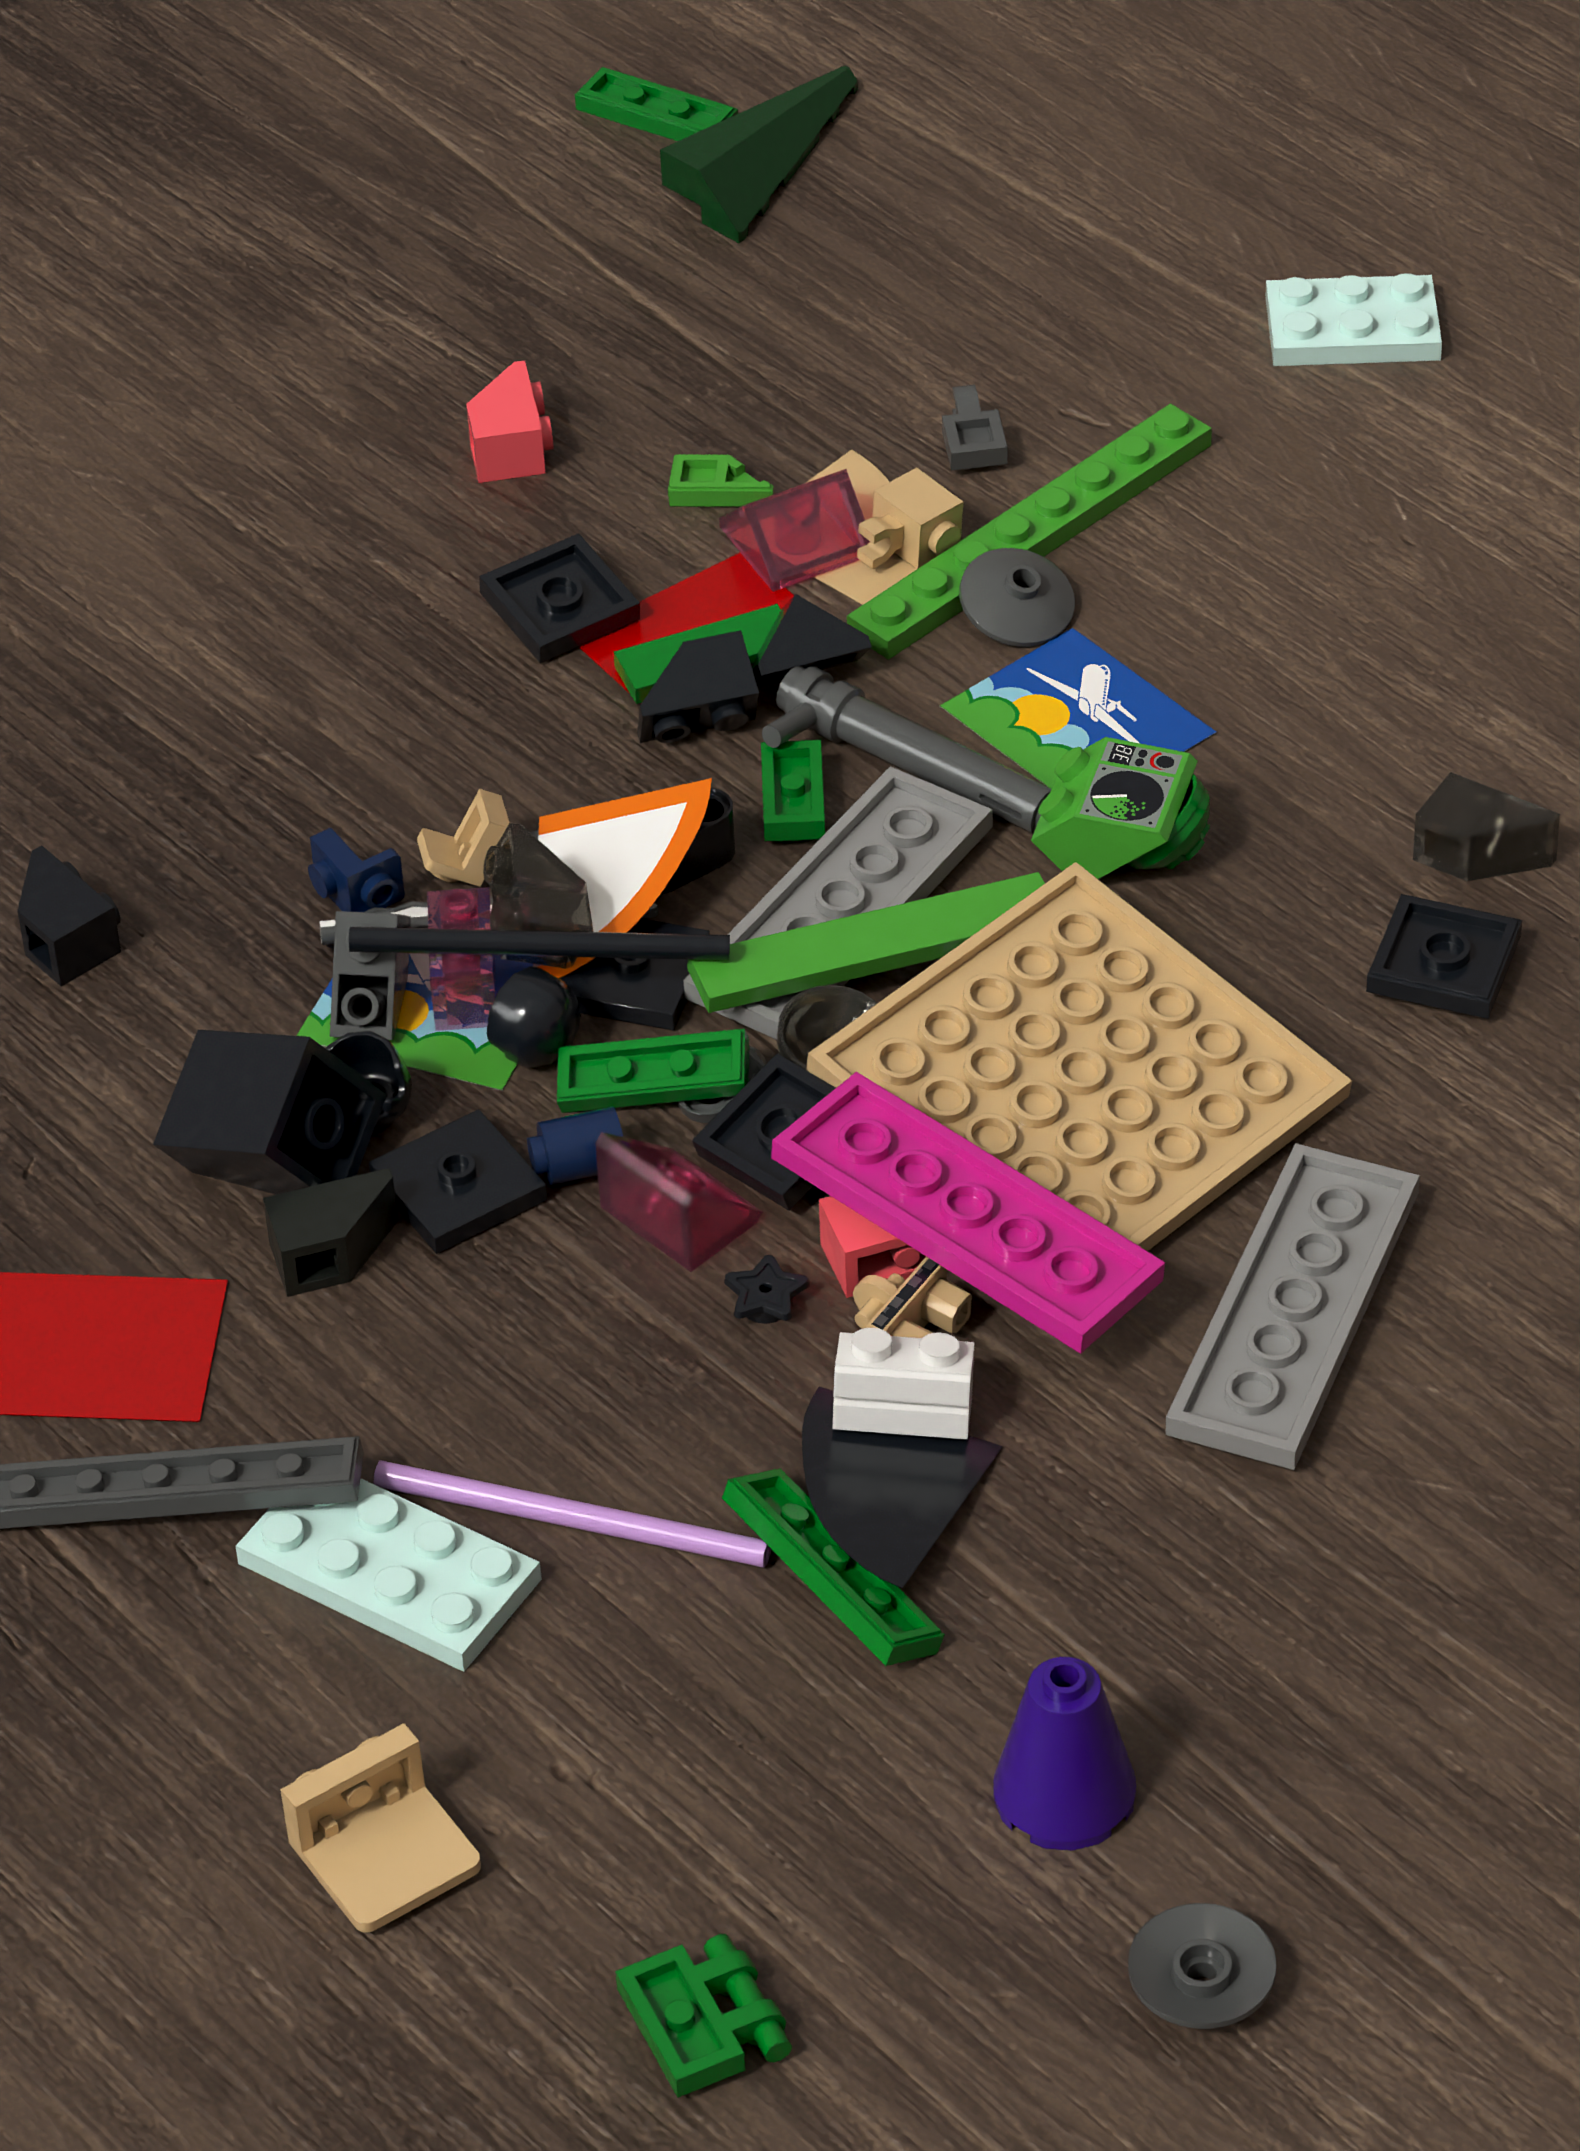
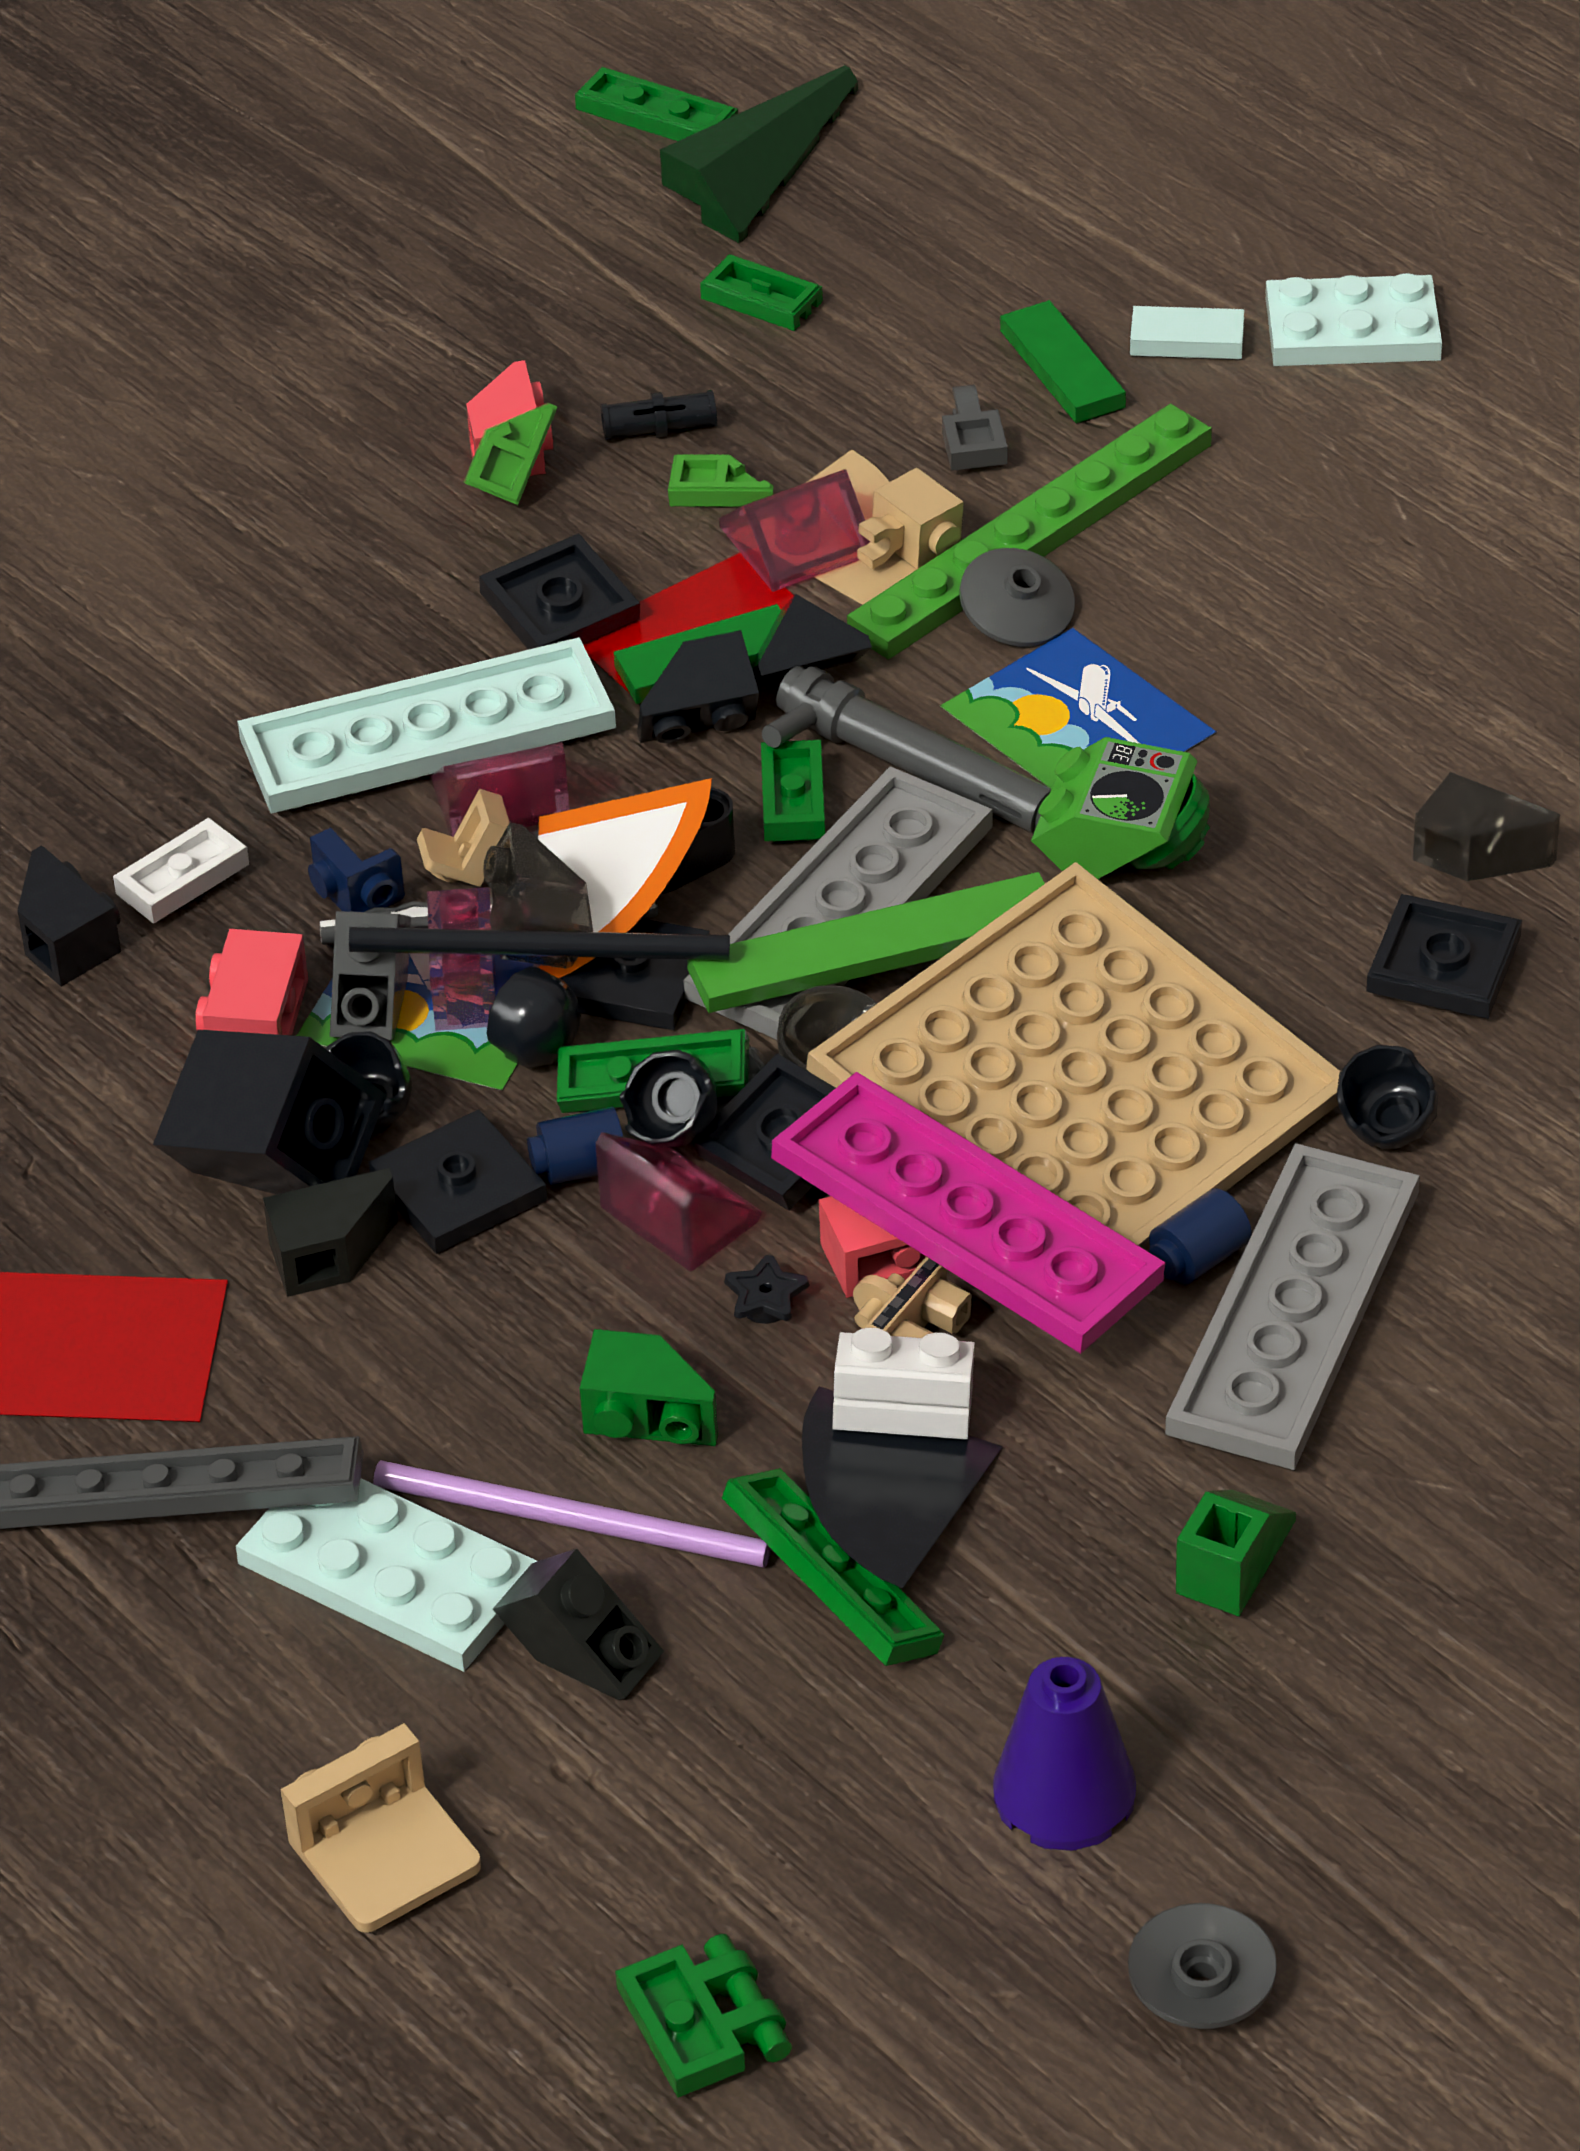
(181, 870): none -> white plate
(255, 984): none -> coral brick
(425, 724): none -> light aqua plate
(509, 453): none -> bright green tile
(528, 780): none -> clear pink slope
(578, 1625): none -> pearl dark grey slope
(645, 1391): none -> green slope
(658, 415): none -> black pin
(669, 1099): none -> black hair
(761, 292): none -> green tile
(1063, 361): none -> green tile
(1187, 332): none -> light aqua tile
(1200, 1236): none -> dark blue brick
(1229, 1548): none -> green slope
(1387, 1096): none -> black hair

